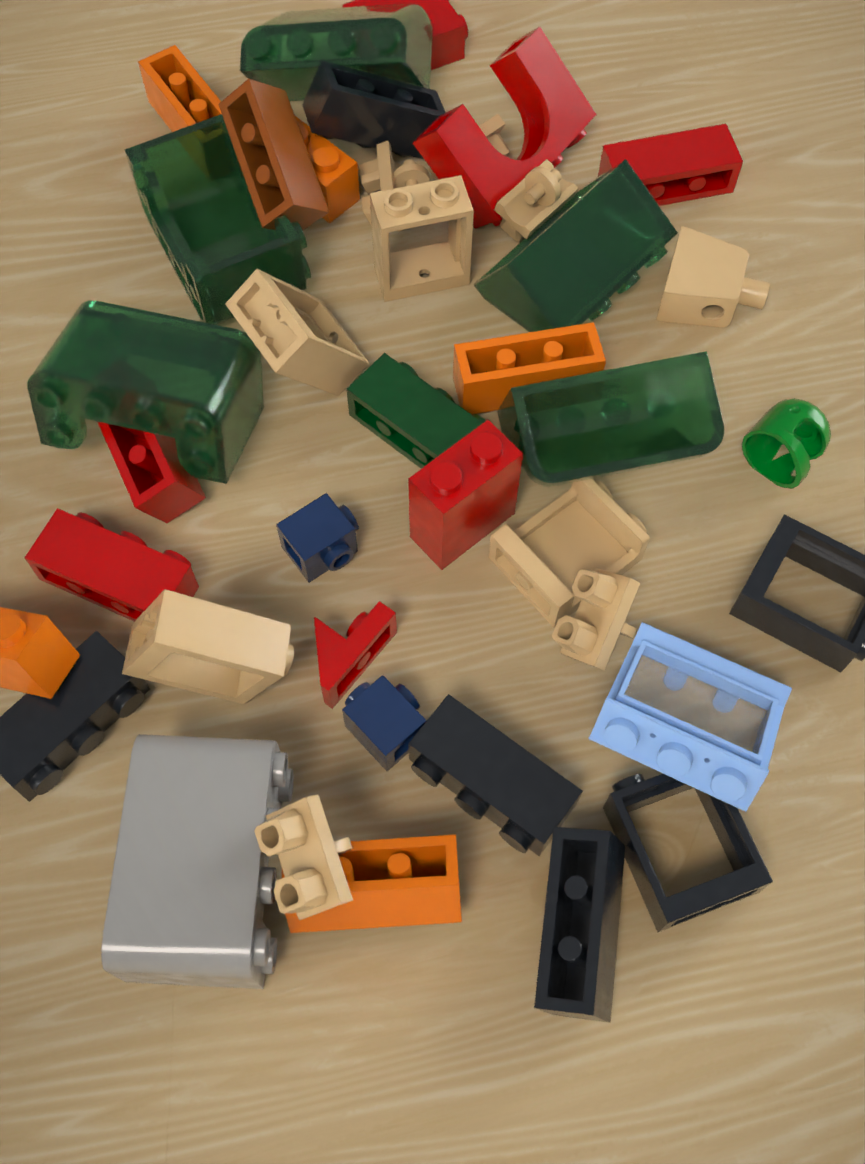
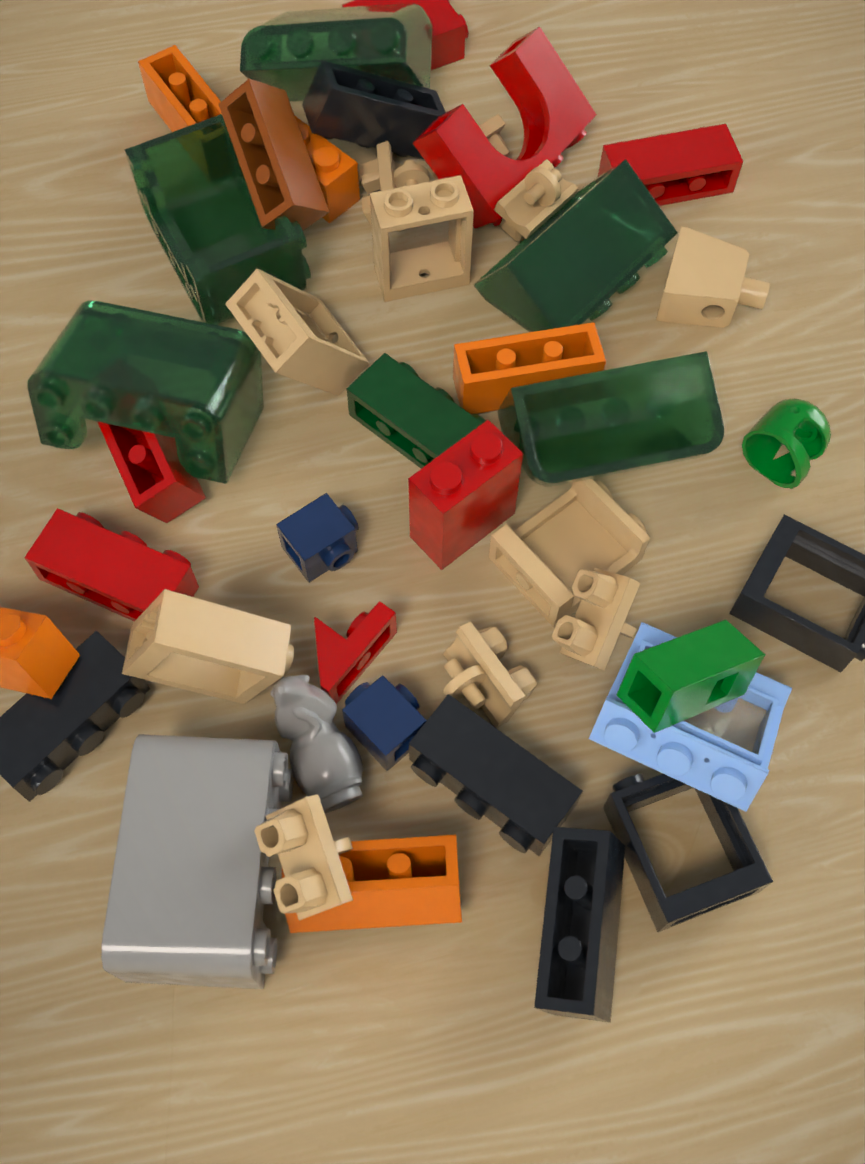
(320, 754): none -> light grey animal
(482, 677): none -> tan hips
(689, 675): none -> green brick

